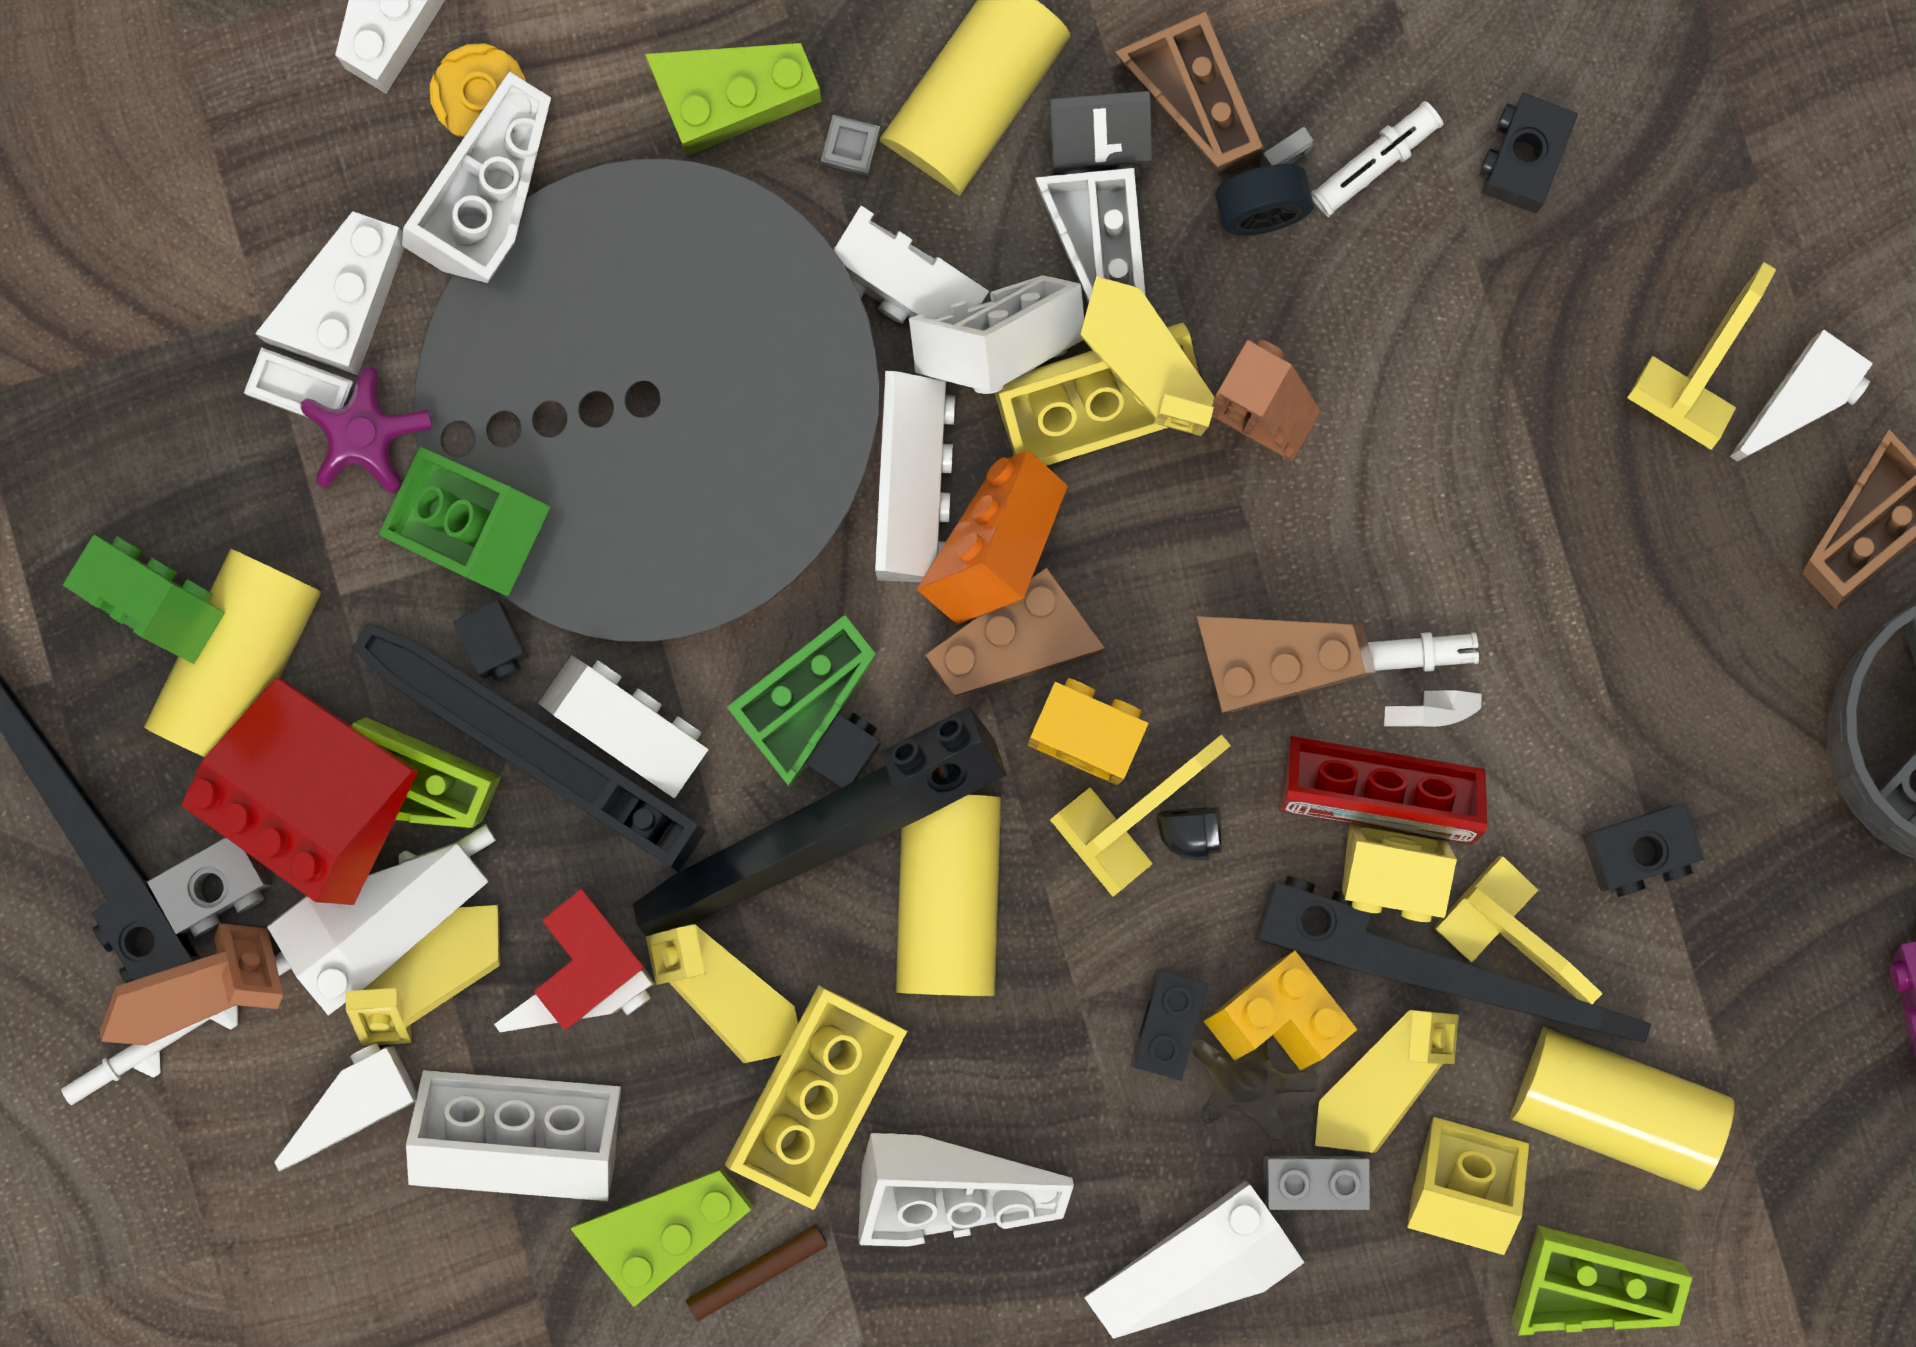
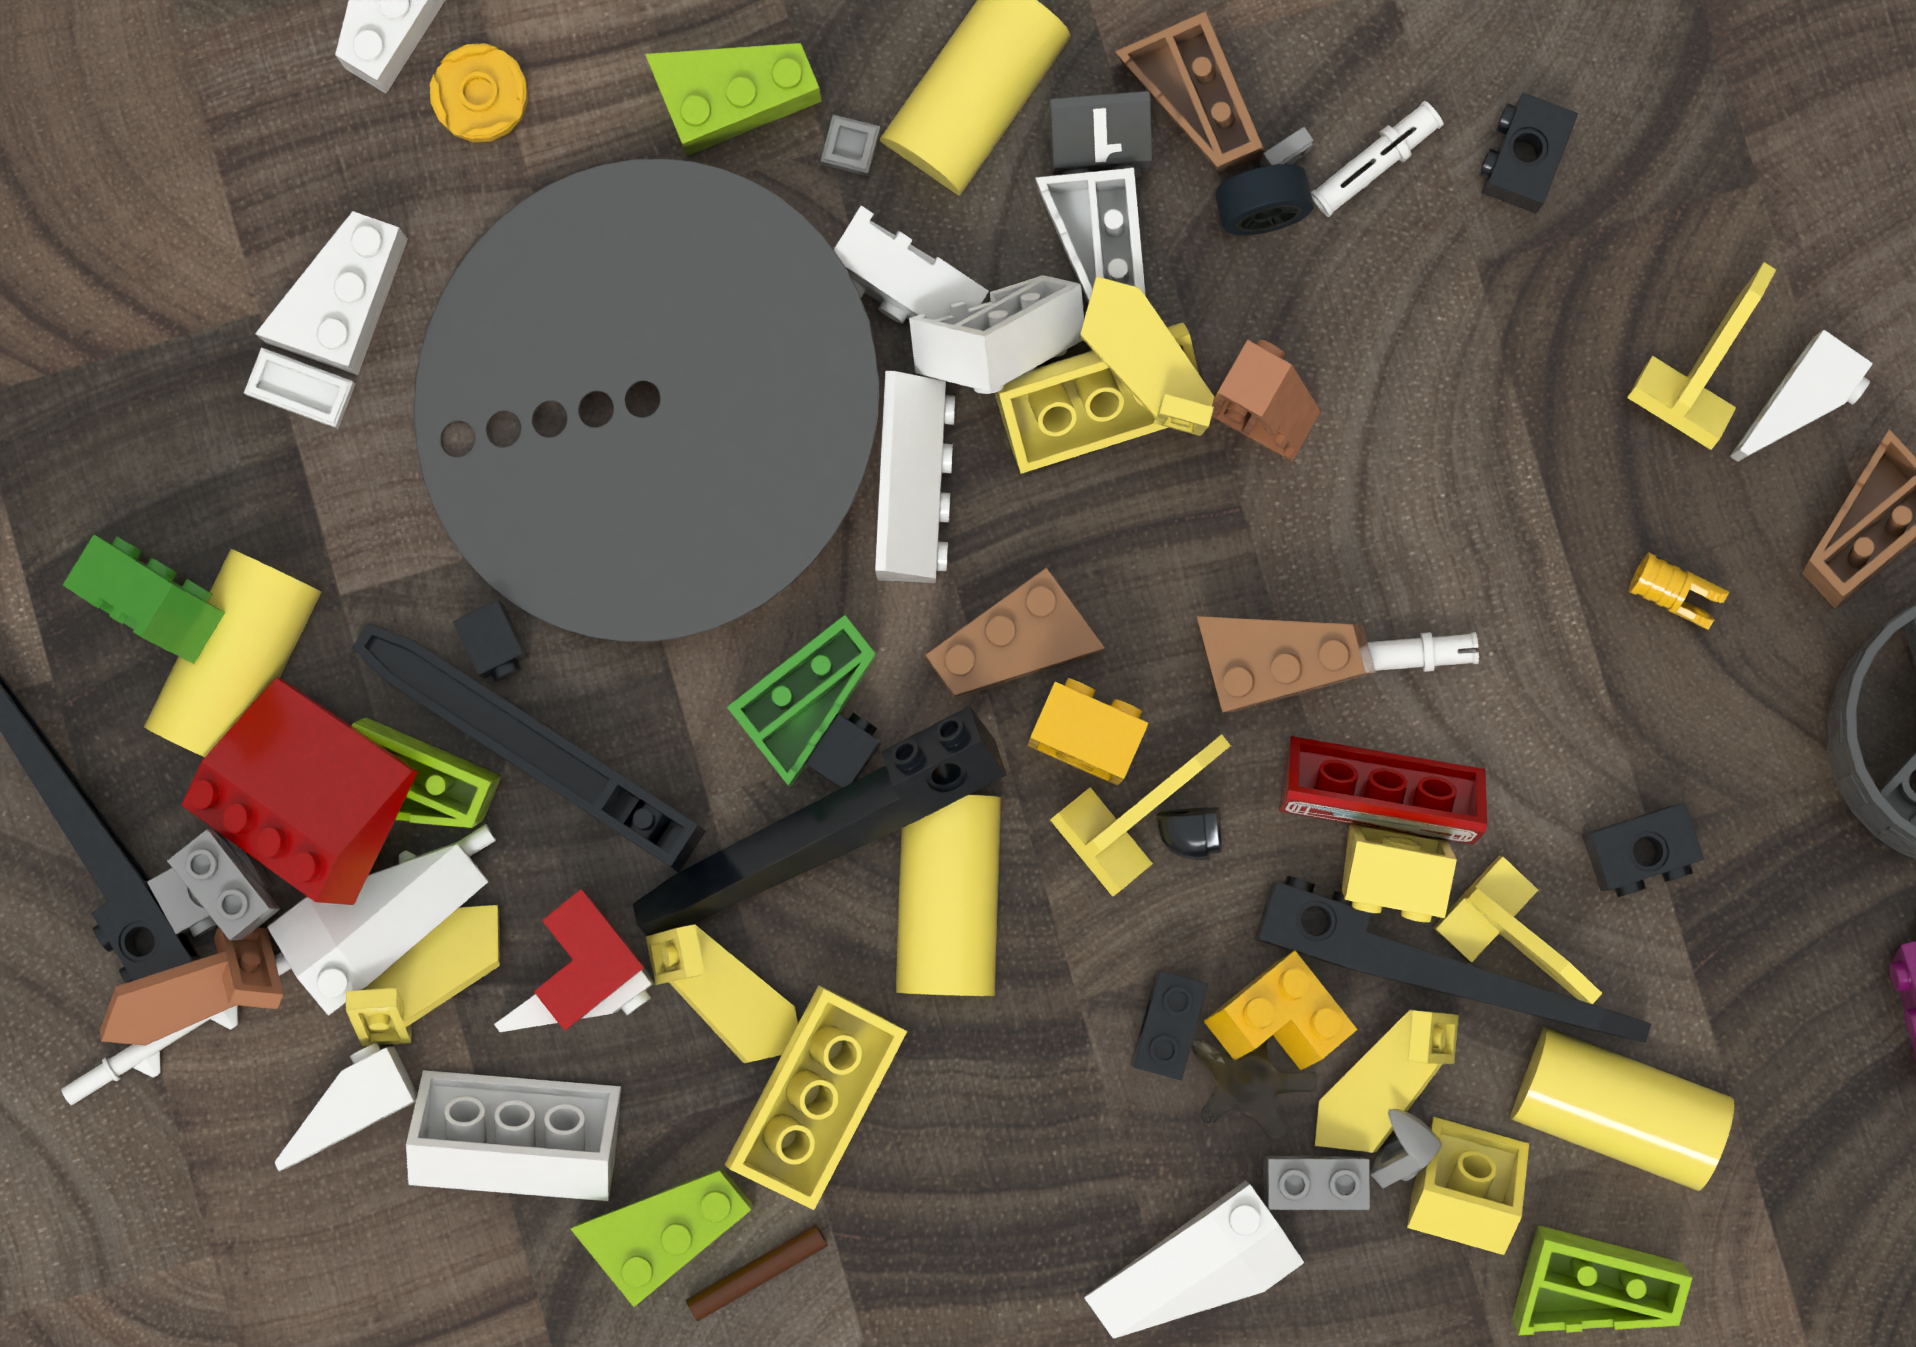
(223, 885): none -> light grey brick
(362, 433): magenta animal -> none
(464, 521): bright green slope -> none
(480, 194): white wedge -> none
(625, 724): white wedge -> none
(934, 1187): white wedge -> none
(996, 540): orange wedge -> none
(1406, 1152): none -> light grey plate
(1438, 709): white slope -> none
(1669, 587): none -> yellow hinge

